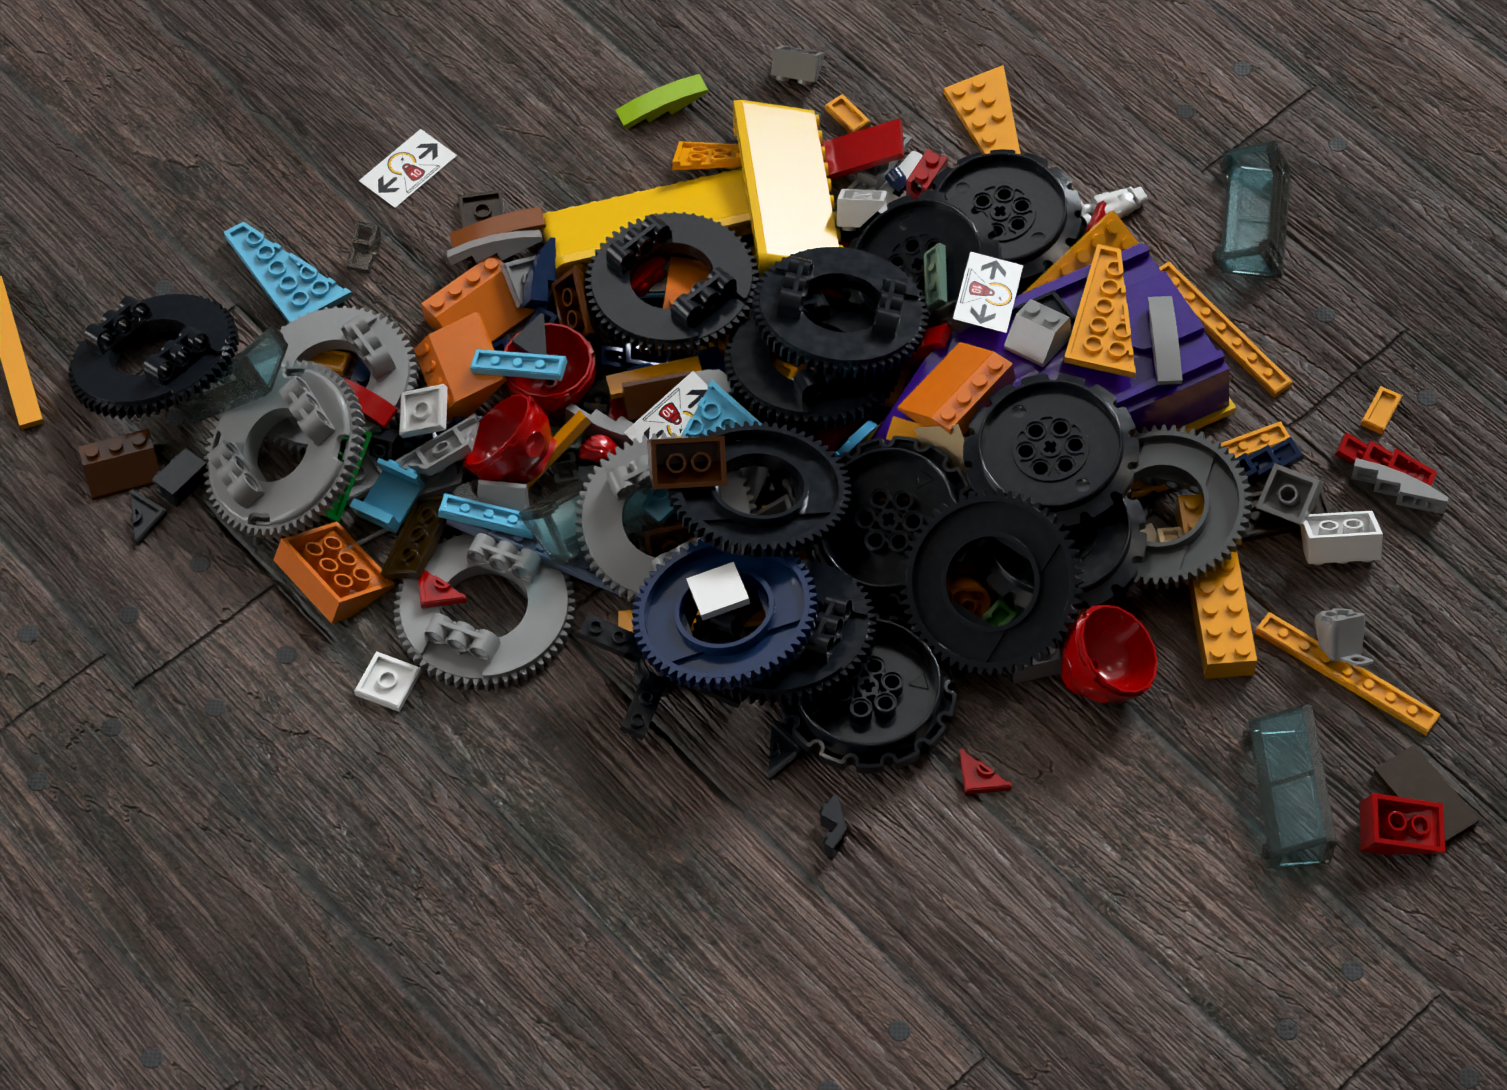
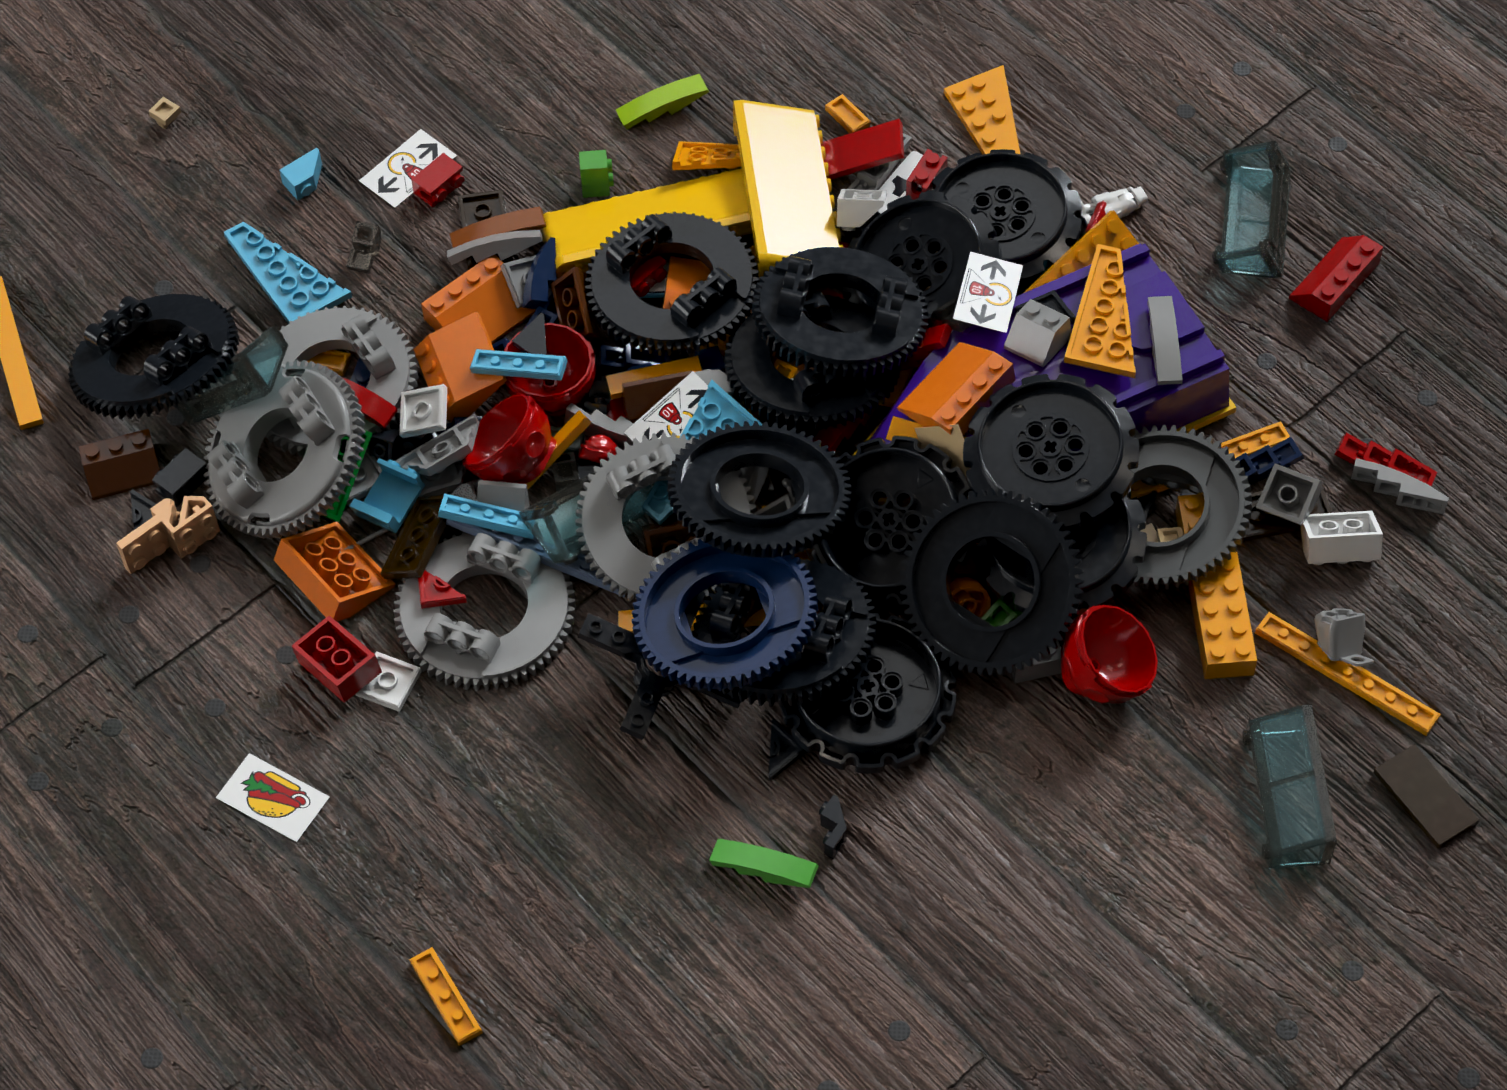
(164, 112): none -> tan tile
(169, 528): none -> light nougat piece
(272, 797): none -> sticker
(302, 174): none -> medium azure slope
(336, 658): none -> red brick
(437, 180): none -> red brick
(445, 996): none -> light orange tile
(595, 173): none -> bright green brick
(687, 462): reddish brown slope -> none
(718, 591): white tile -> none
(764, 862): none -> bright green slope
(796, 64): light grey slope -> none
(858, 437): dark azure tile -> none
(896, 179): dark blue hose -> none
(935, 277): sand green tile -> none
(979, 777): red tile -> none
(1230, 337): light orange tile -> none
(1337, 275): none -> red slope
(1381, 410): light orange tile -> none
(1401, 825): red slope -> none

